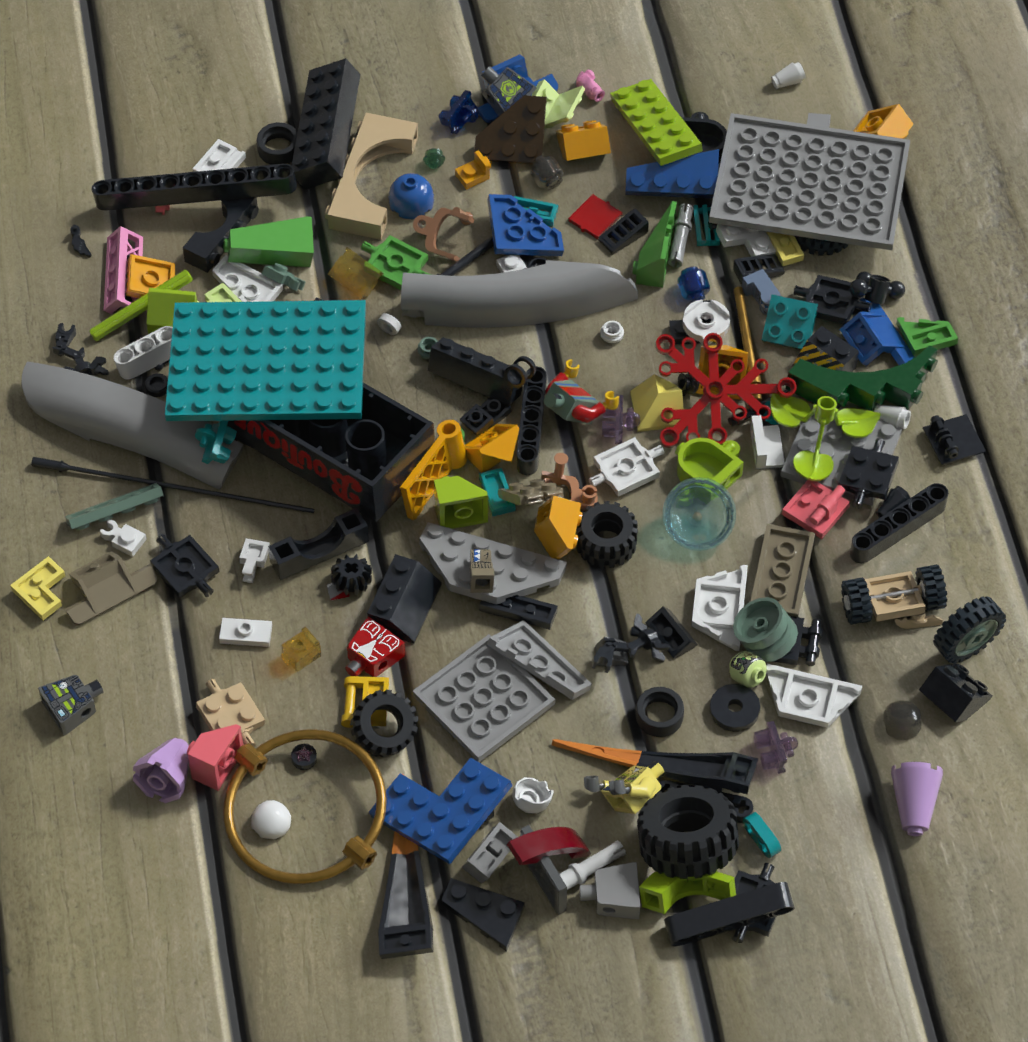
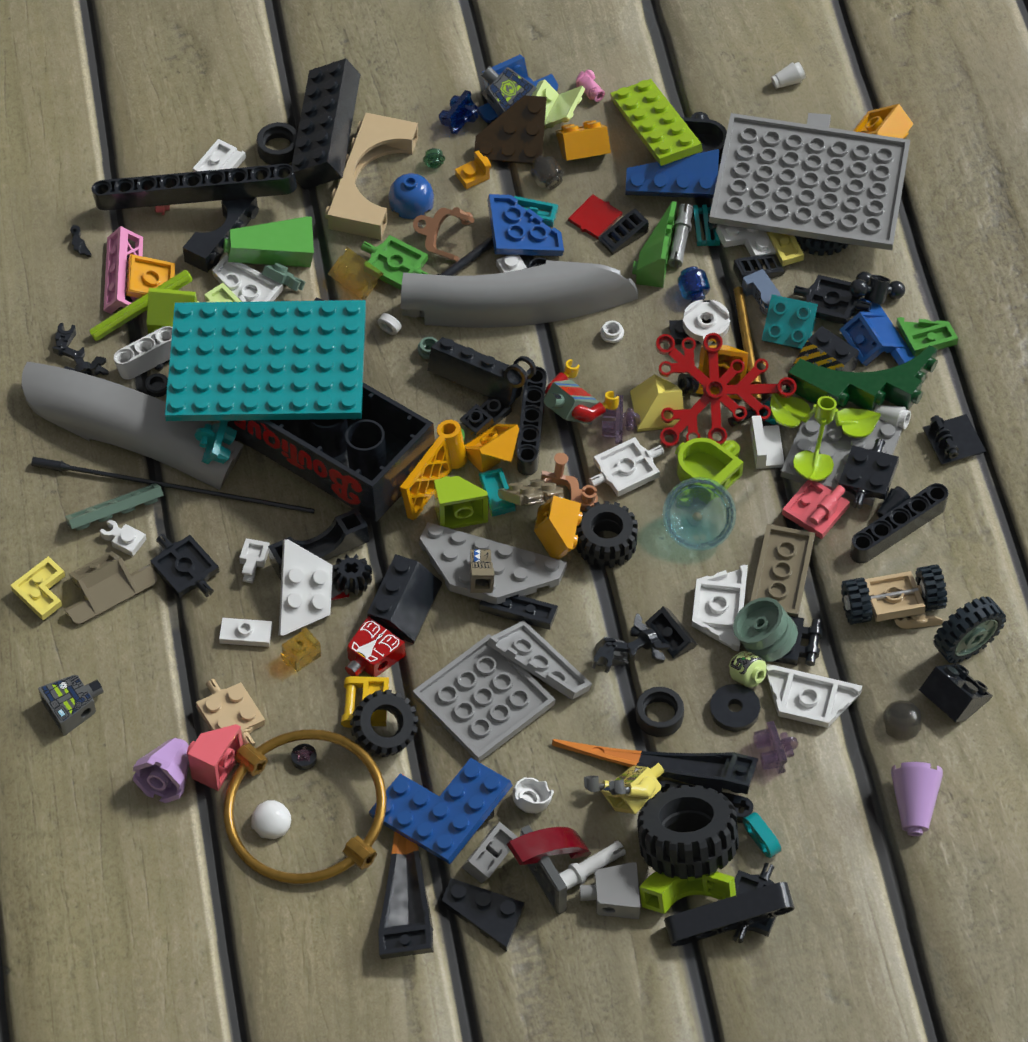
(304, 588): none -> white wing

